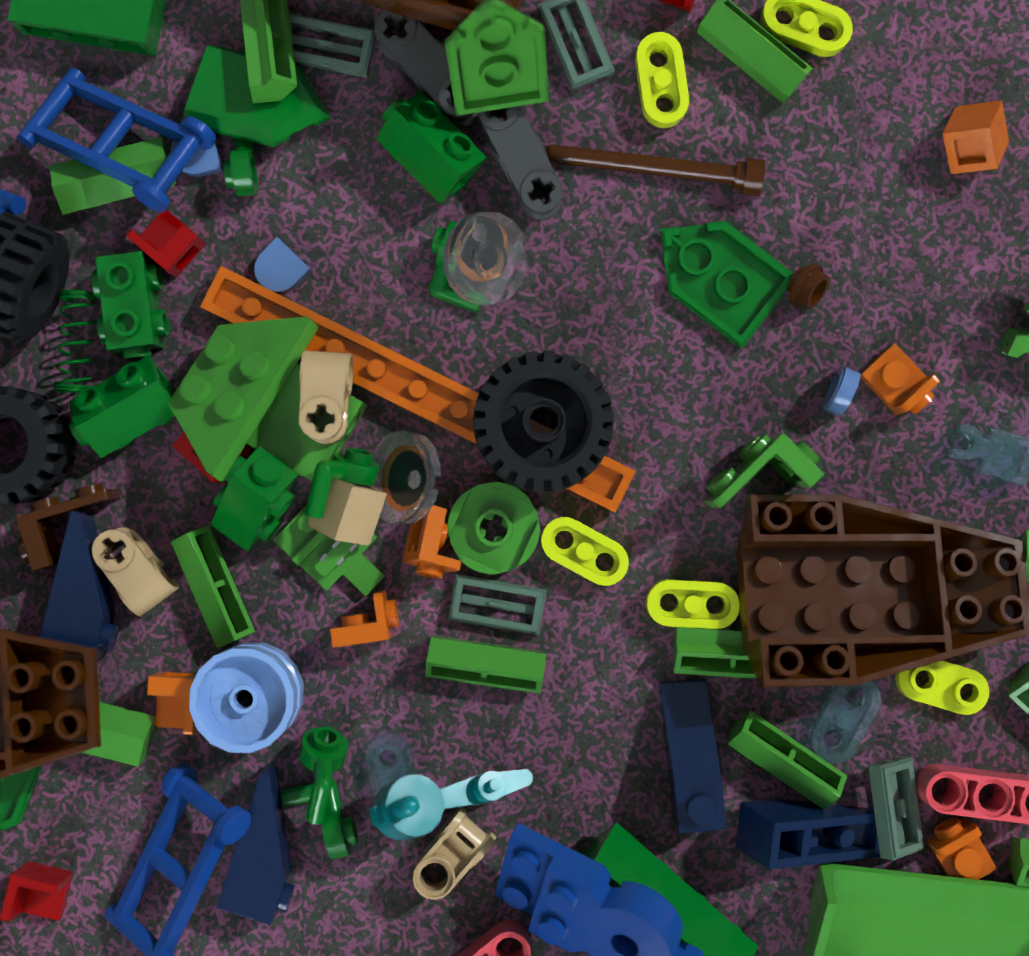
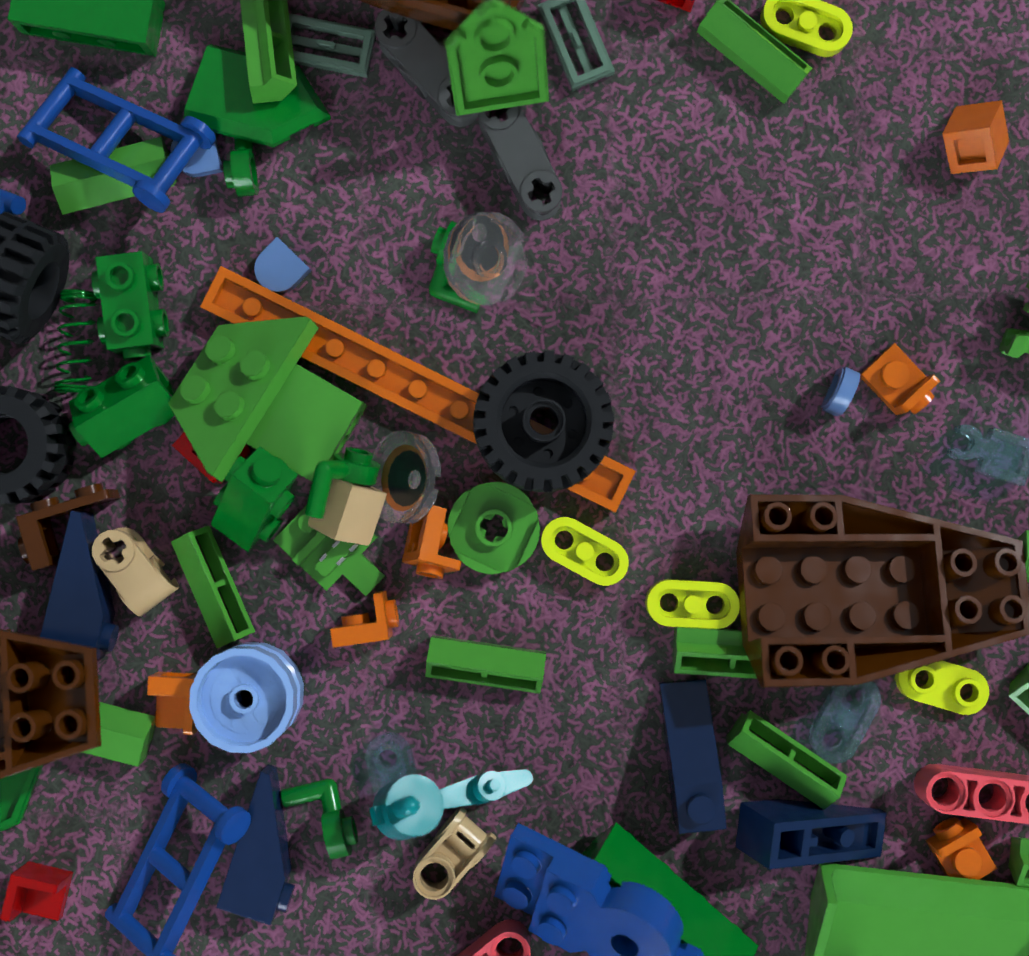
(168, 243): red panel -> none
(324, 753): green plate -> none
(325, 385): tan piece -> none
(429, 146): green brick -> none
(536, 611): sand green tile -> none
(663, 81): neon yellow plate -> none
(723, 277): green tile -> none
(744, 176): reddish brown piece -> none
(792, 461): bright green bracket -> none
(808, 286): reddish brown plate -> none
(896, 807): sand green tile -> none

